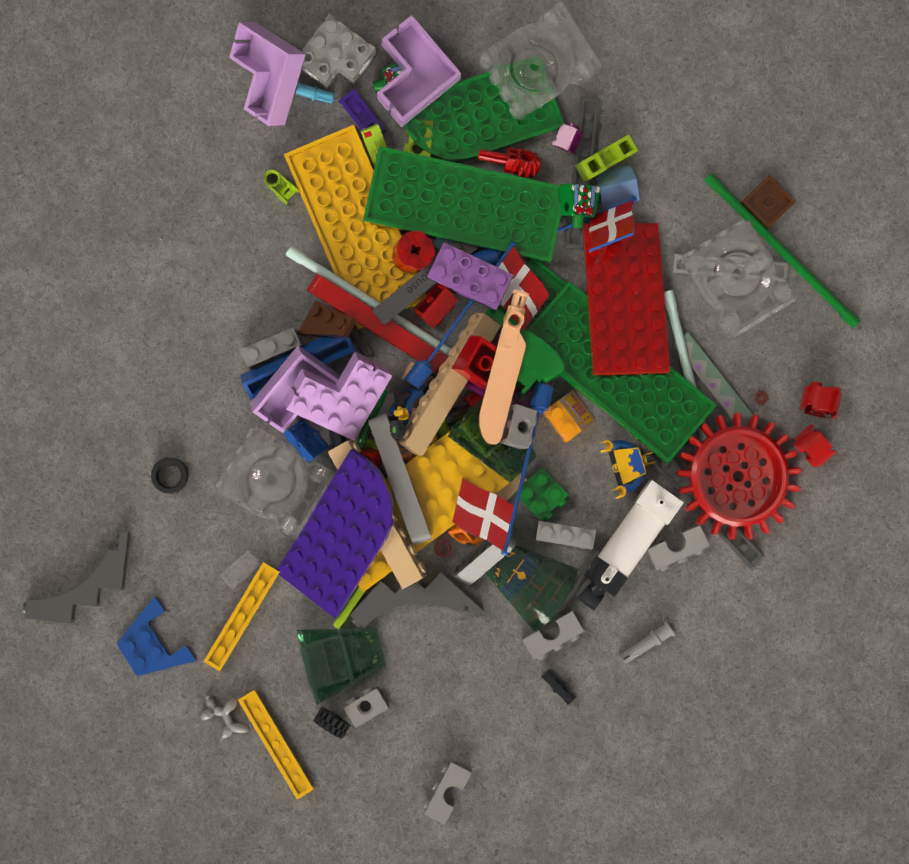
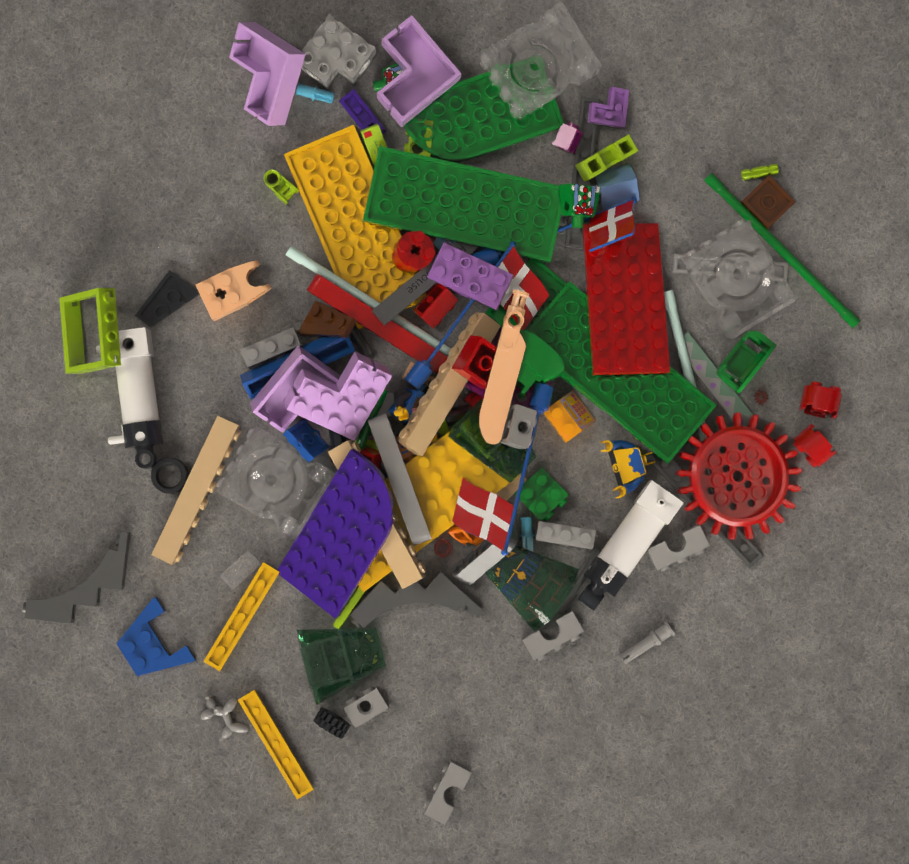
(73, 334): none -> lime window
(137, 396): none -> white piece
(166, 299): none -> black wing
(195, 491): none -> tan brick
(236, 286): none -> light nougat brick
(397, 429): black tile -> none
(515, 161): red gear -> none
(527, 533): none -> medium azure axle
(558, 686): black pin -> none
(614, 112): none -> medium lavender plate
(743, 361): none -> green piece
(758, 172): none -> lime axle

